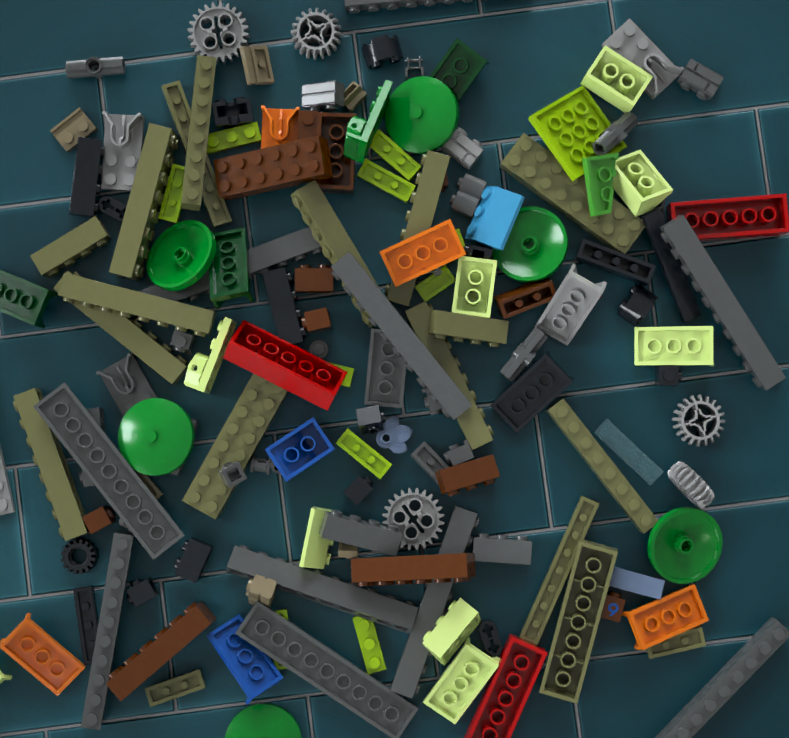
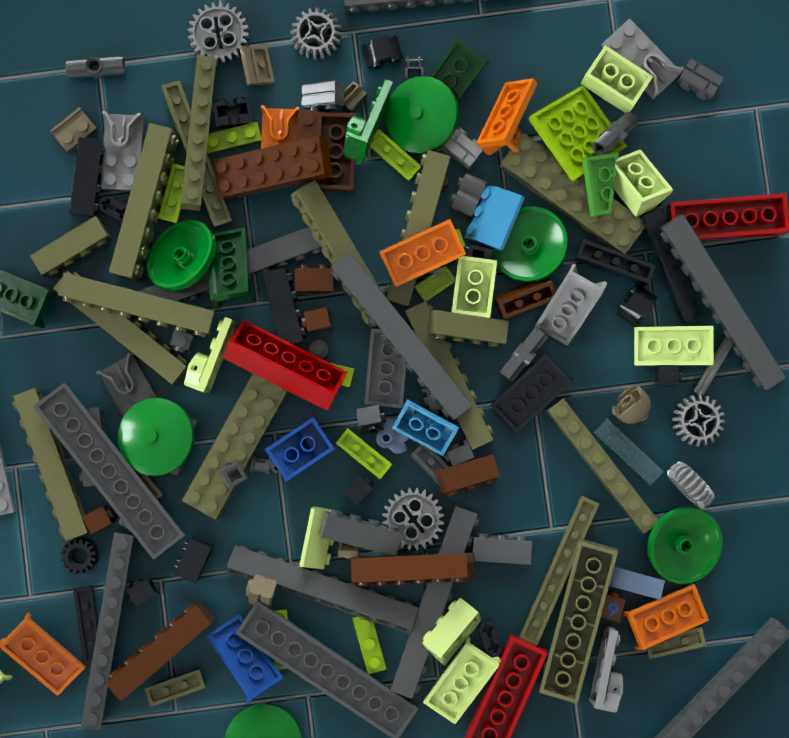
(386, 181): lime plate -> none
(425, 427): none -> dark azure slope
(505, 117): none -> orange plate
(602, 691): none -> light grey plate
(633, 405): none -> dark tan cylinder
(710, 371): none -> light grey axle

